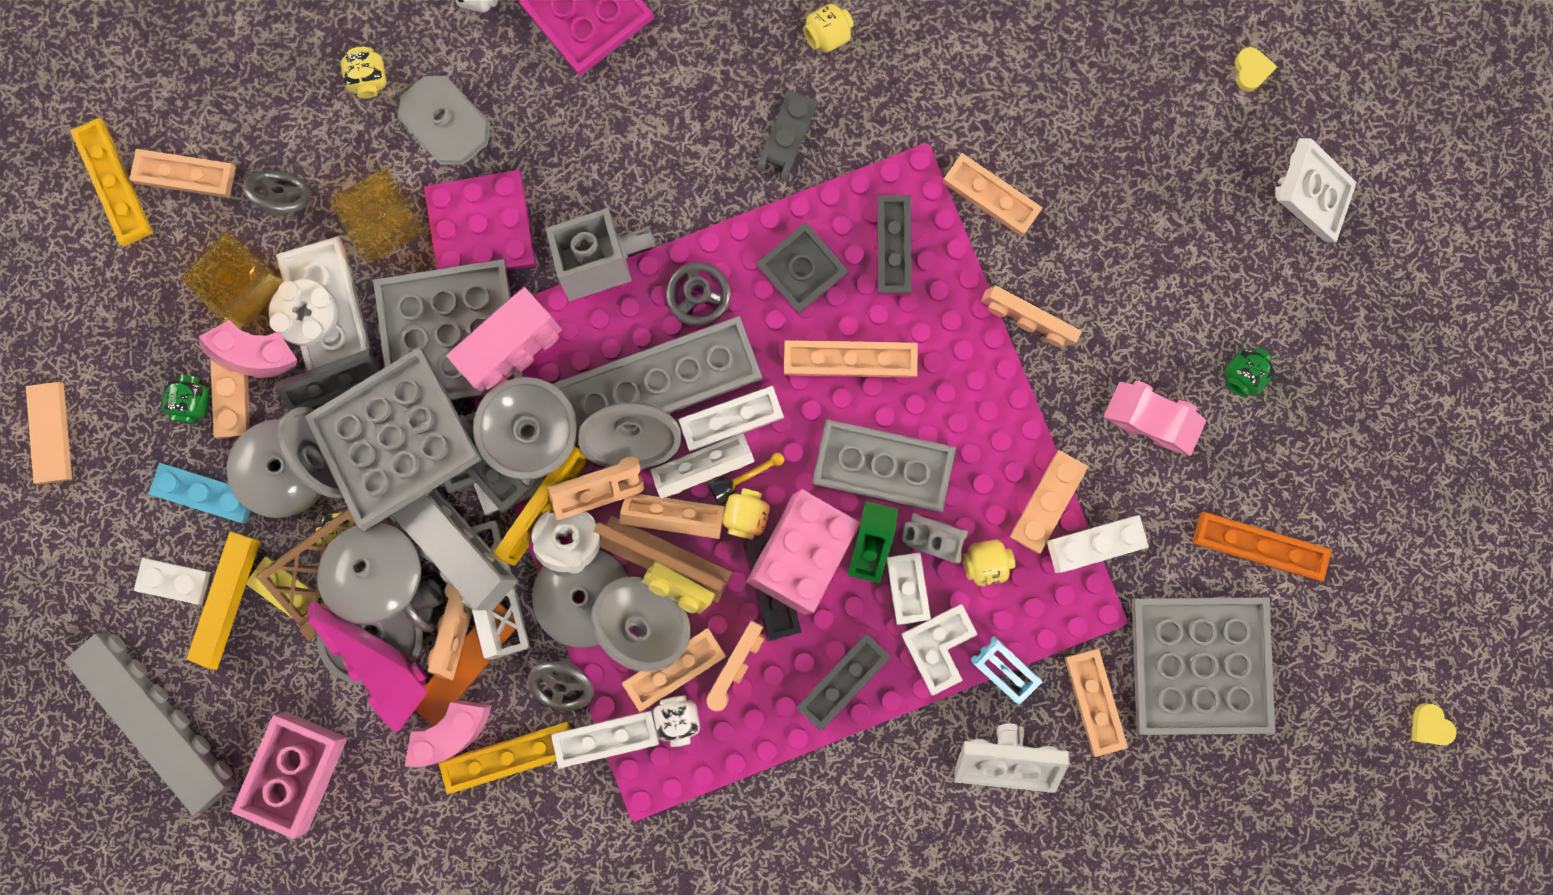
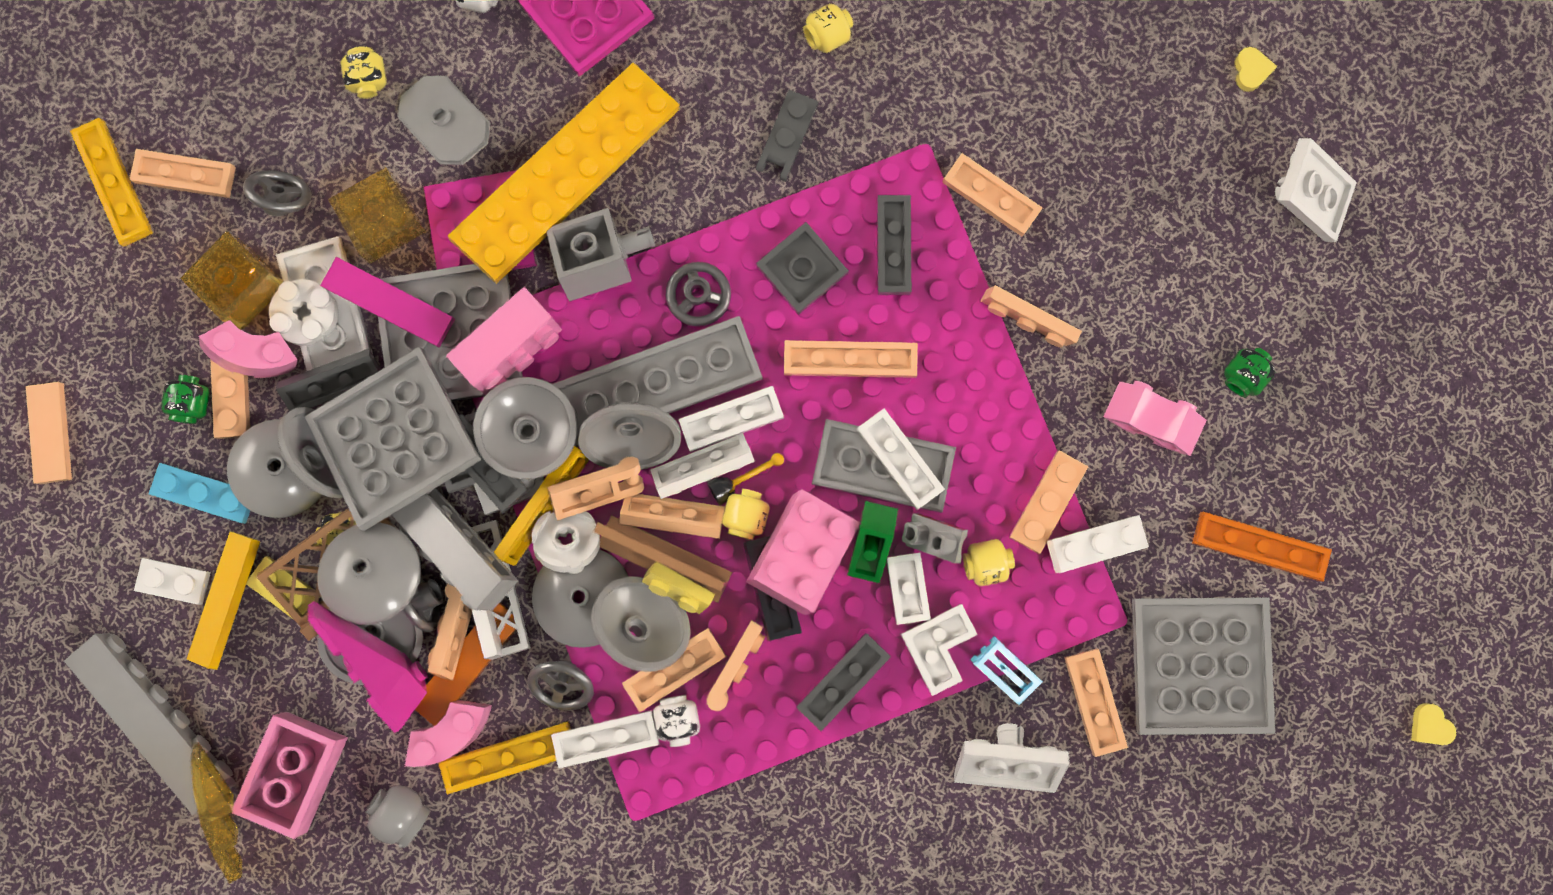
(214, 805): none -> clear yellow slope
(387, 302): none -> dark pink tile
(396, 815): none -> light grey piece
(563, 173): none -> yellow plate
(900, 459): none -> white plate

